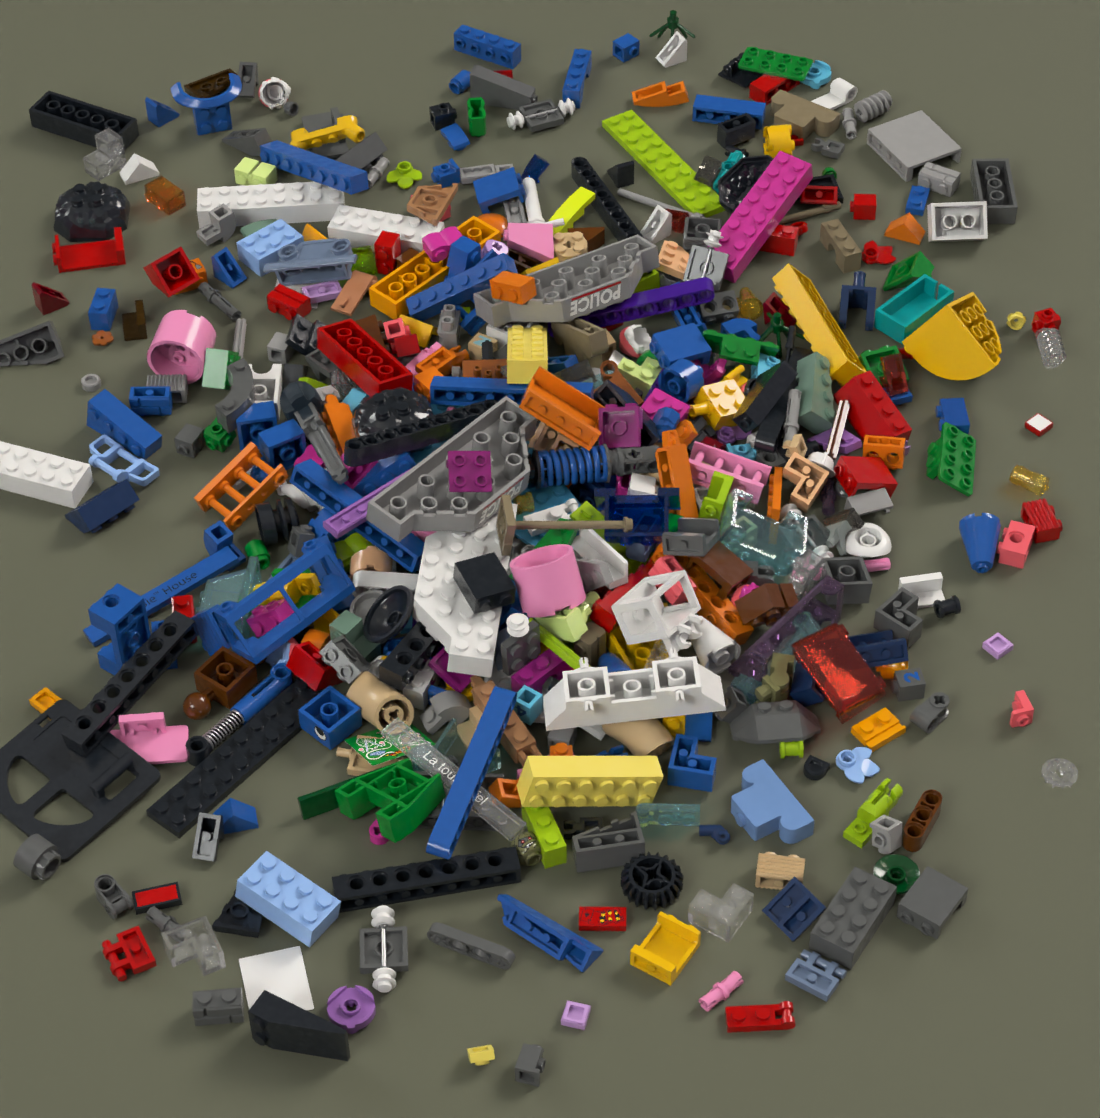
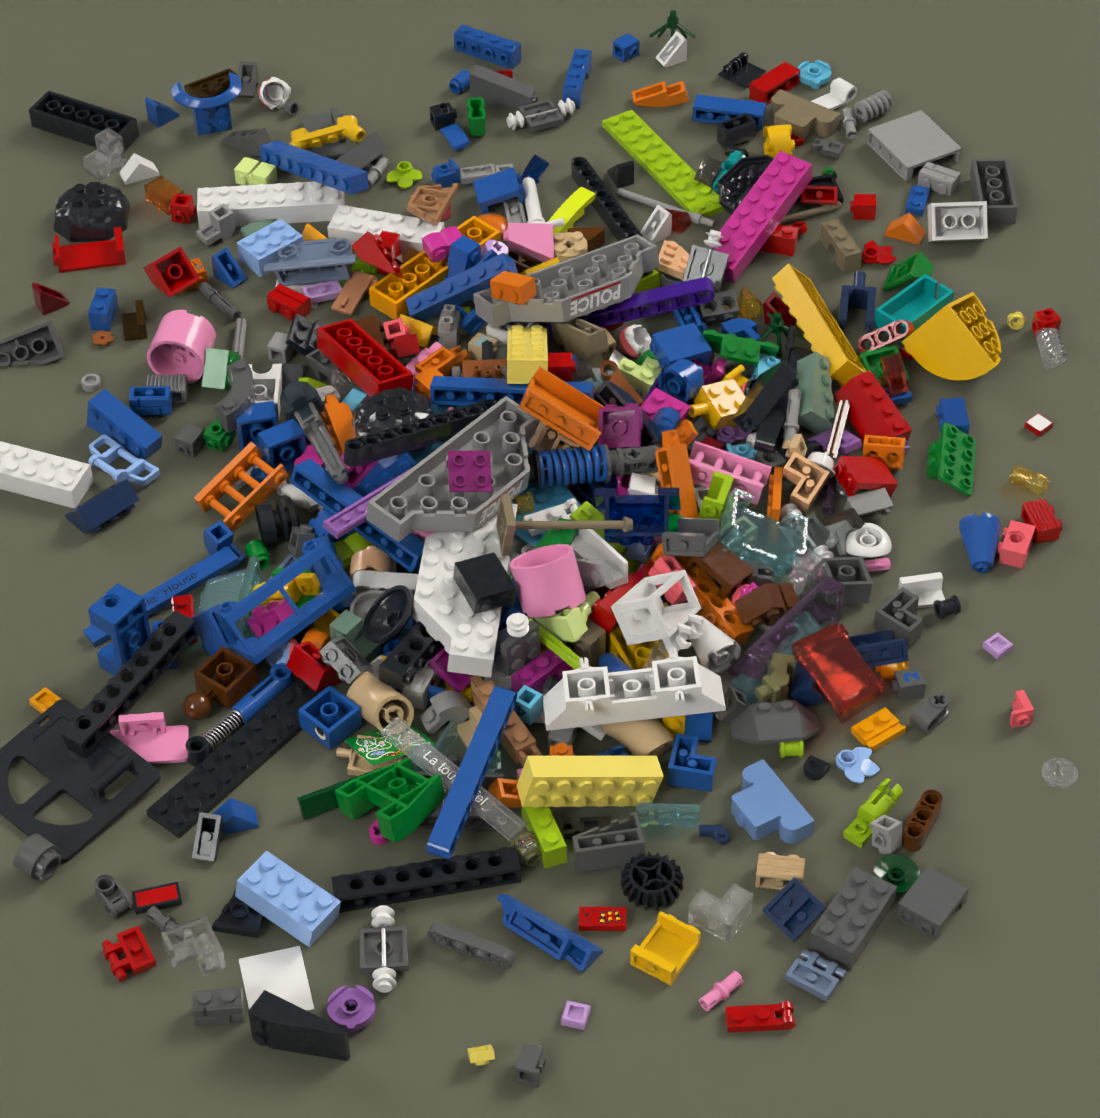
(182, 208): none -> red brick
(371, 250): none -> red slope
(562, 365): none -> red brick
(696, 228): dark grey brick -> none
(775, 63): green bracket -> none
(894, 335): none -> beam

